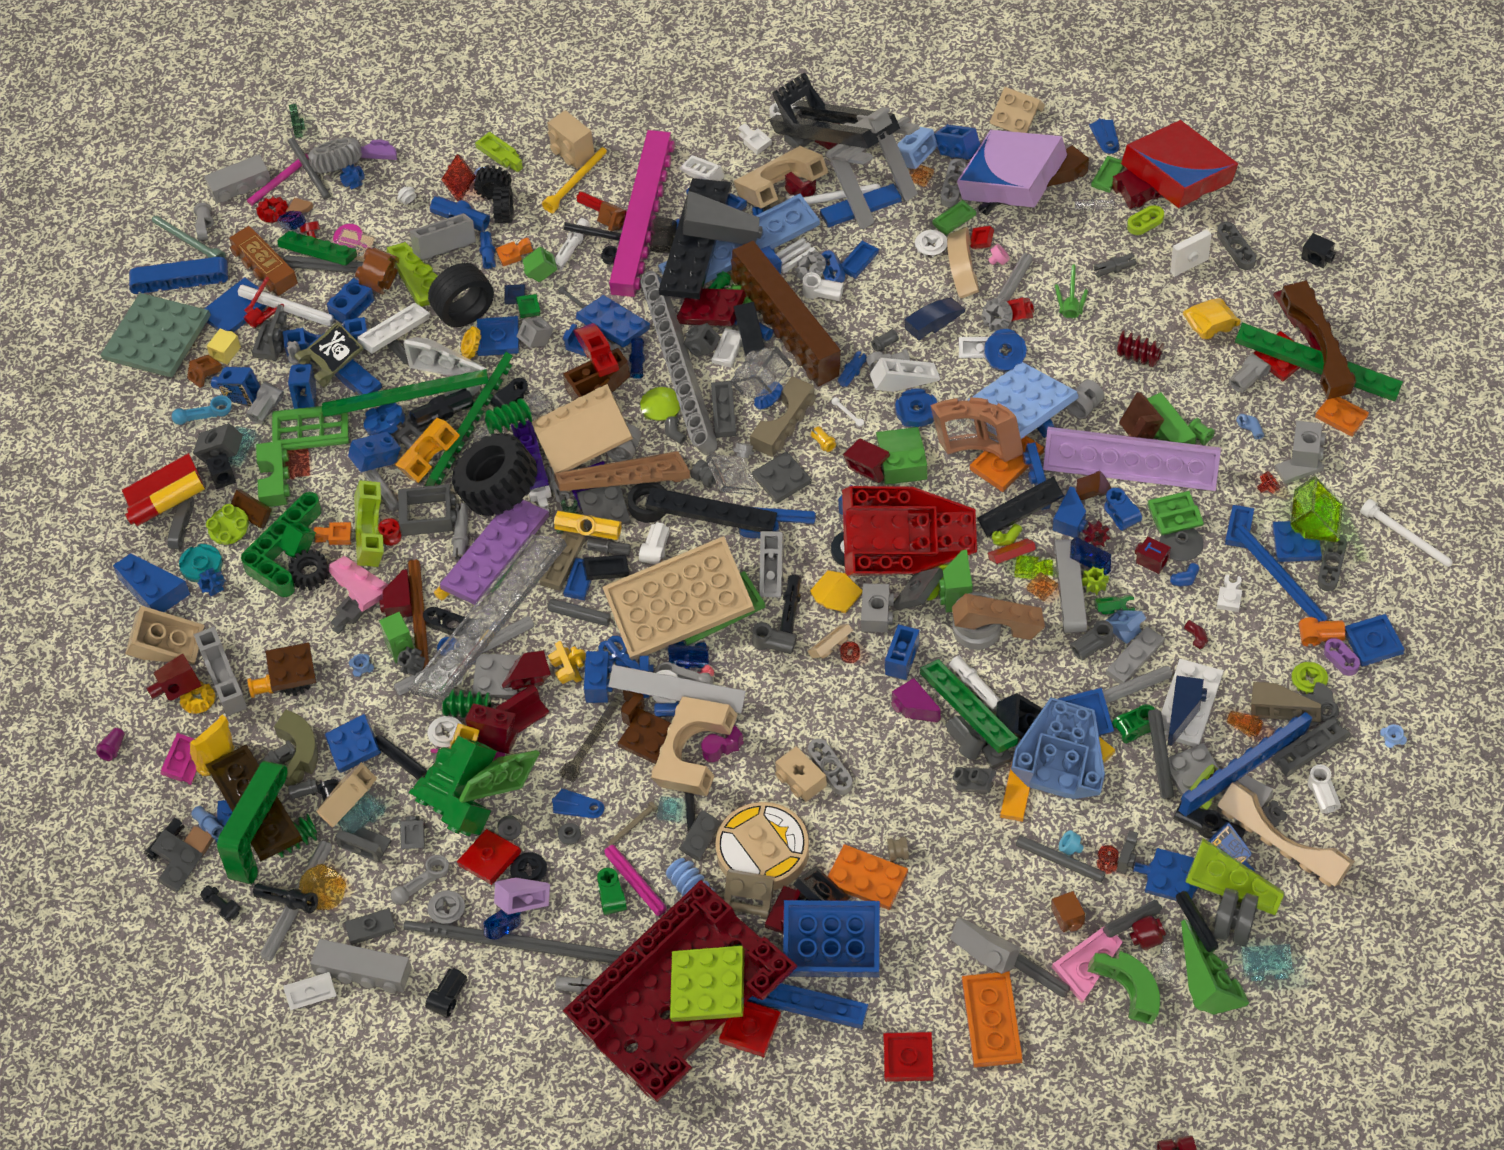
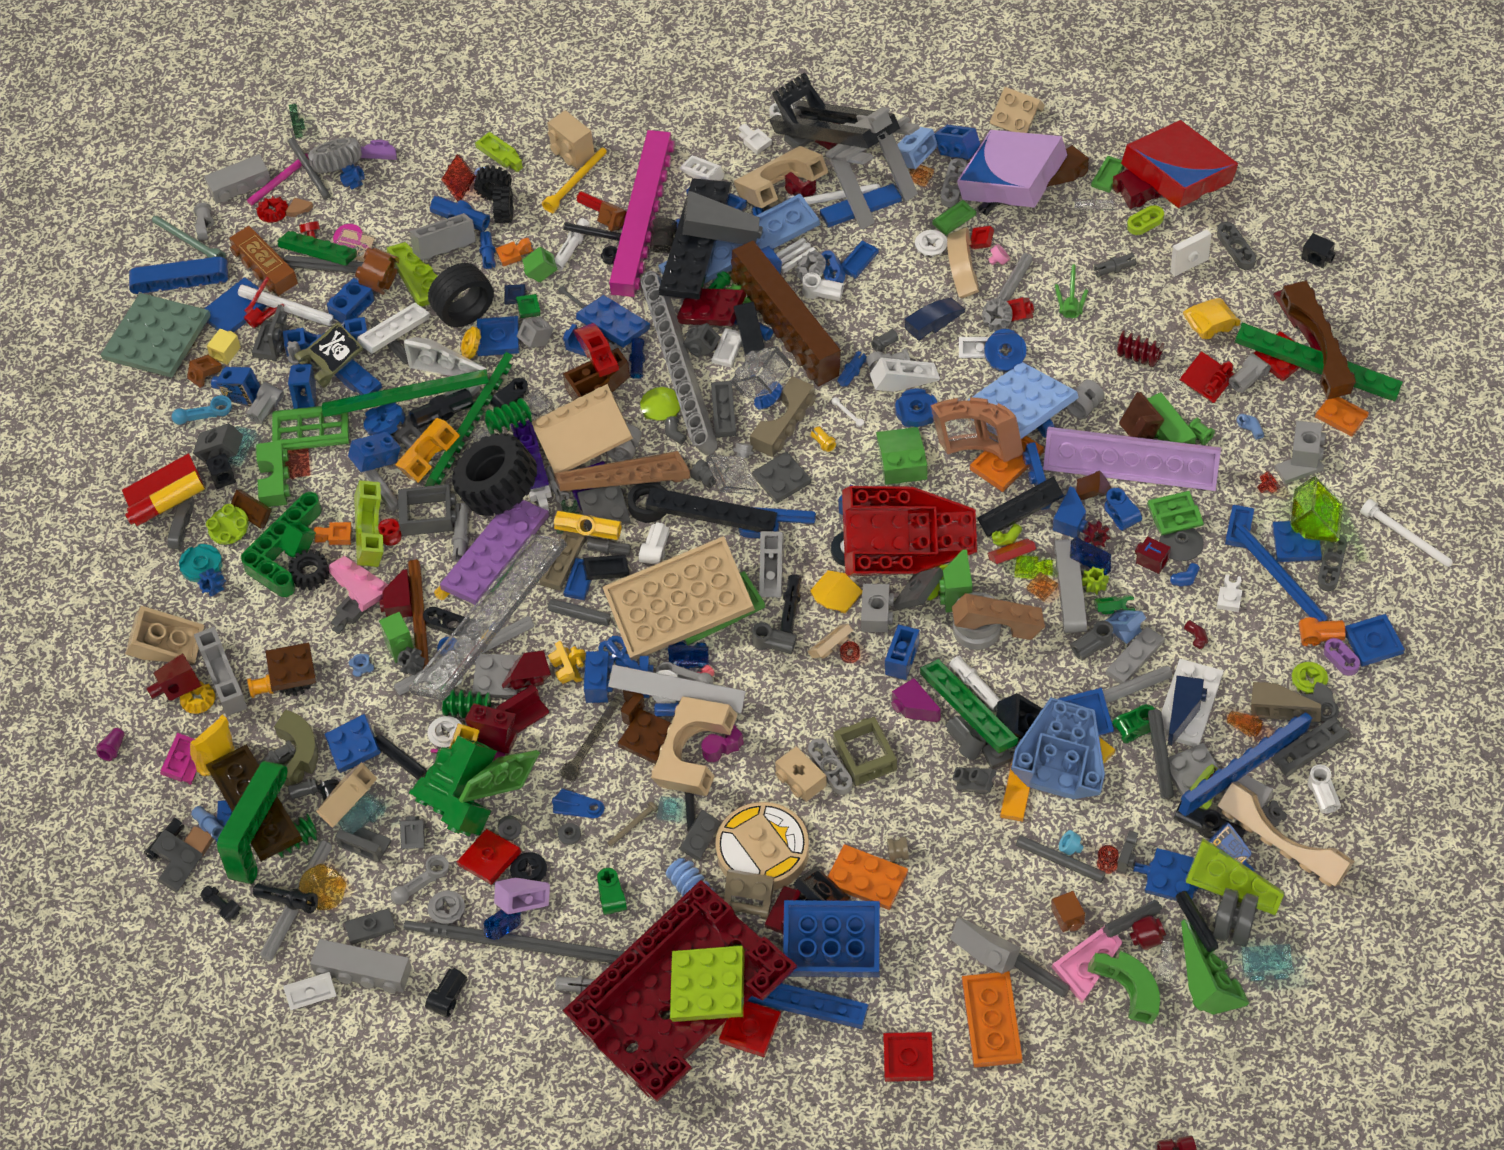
(150, 584): blue wedge -> none
(292, 220): clear blue beam -> none
(406, 195): white plate -> none
(635, 880): dark pink axle -> none
(866, 459): dark red panel -> none
(871, 769): none -> olive window
(1105, 134): blue piece -> none
(1208, 376): none -> red hinge
(1393, 730): light blue plate -> none

